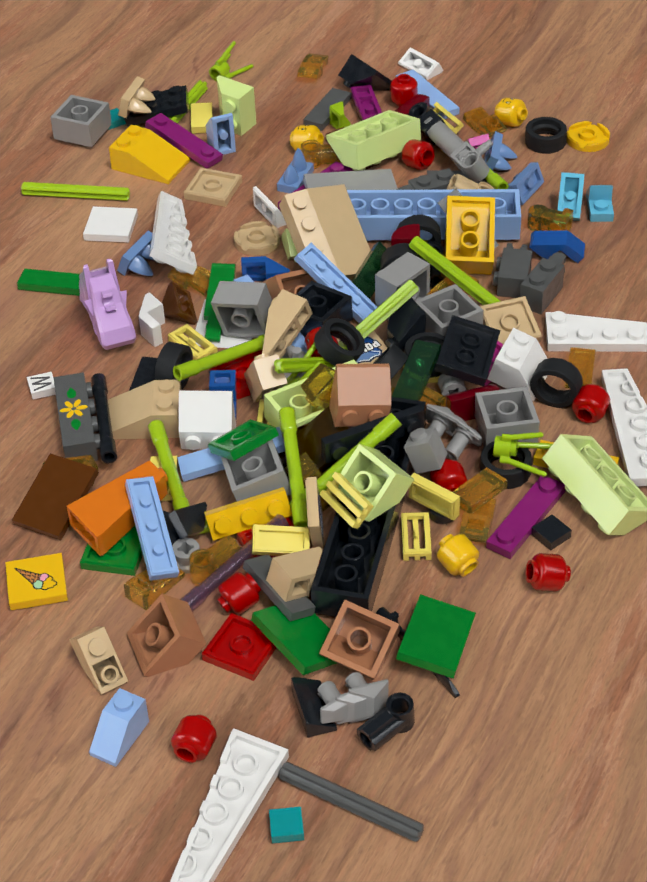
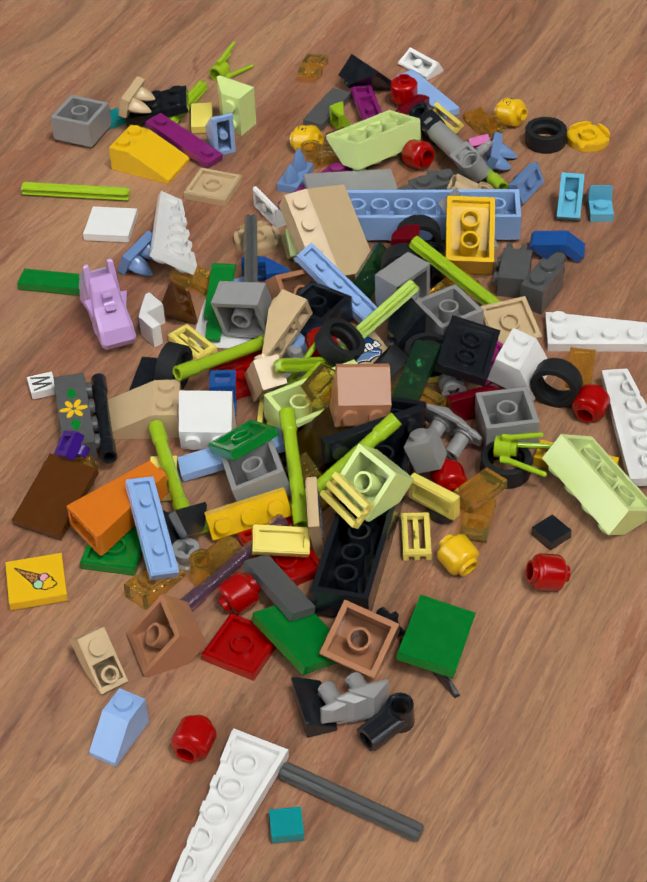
(70, 446): none -> dark purple tile
(250, 249): none -> dark grey axle
(294, 573): tan slope -> none
(526, 514): magenta plate -> none
(545, 219): clear yellow leg -> none

